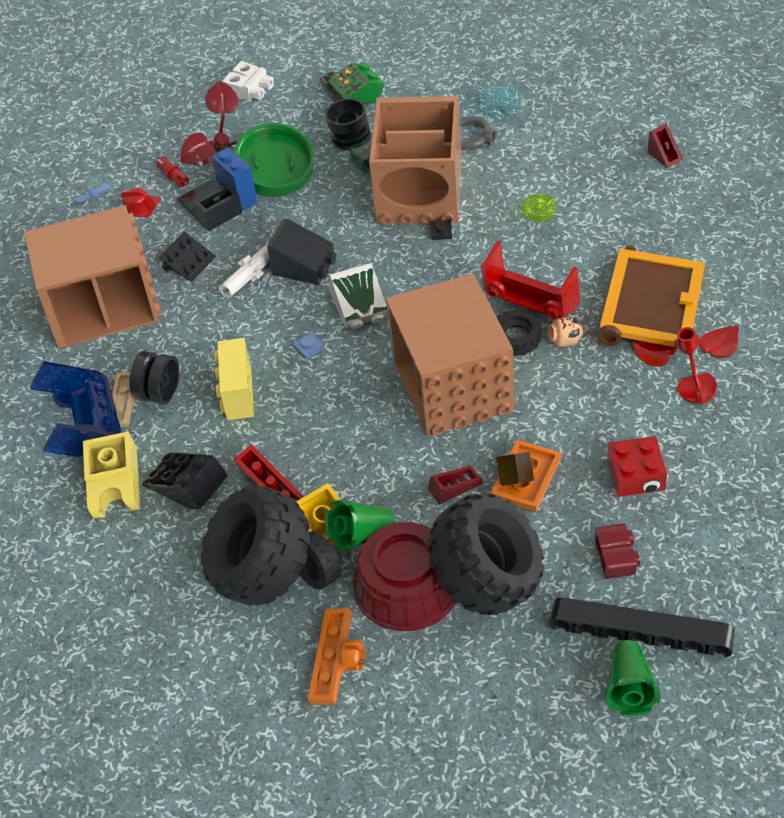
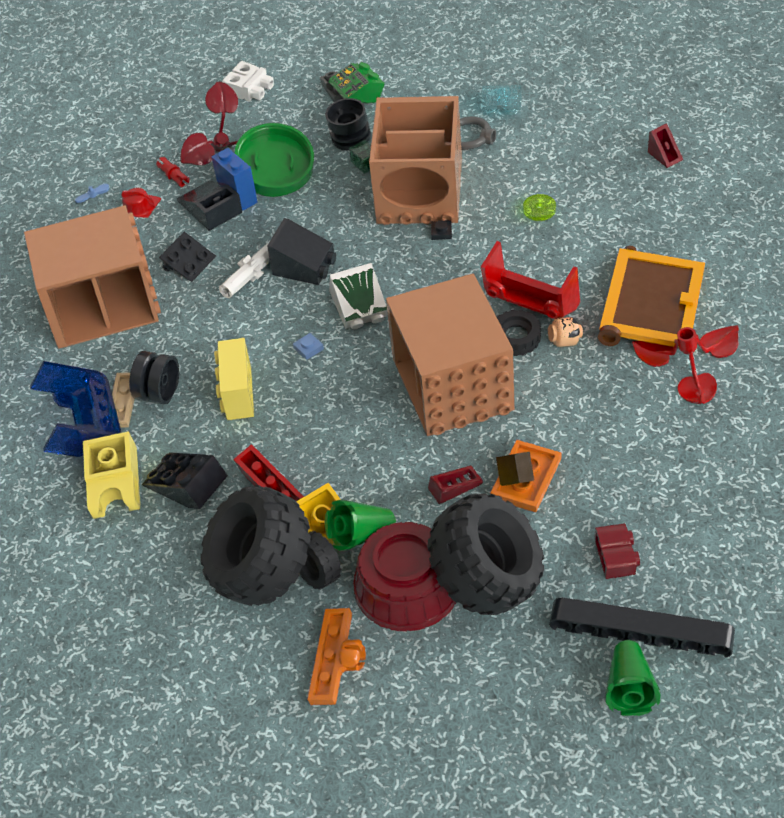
(636, 466): red brick -> none

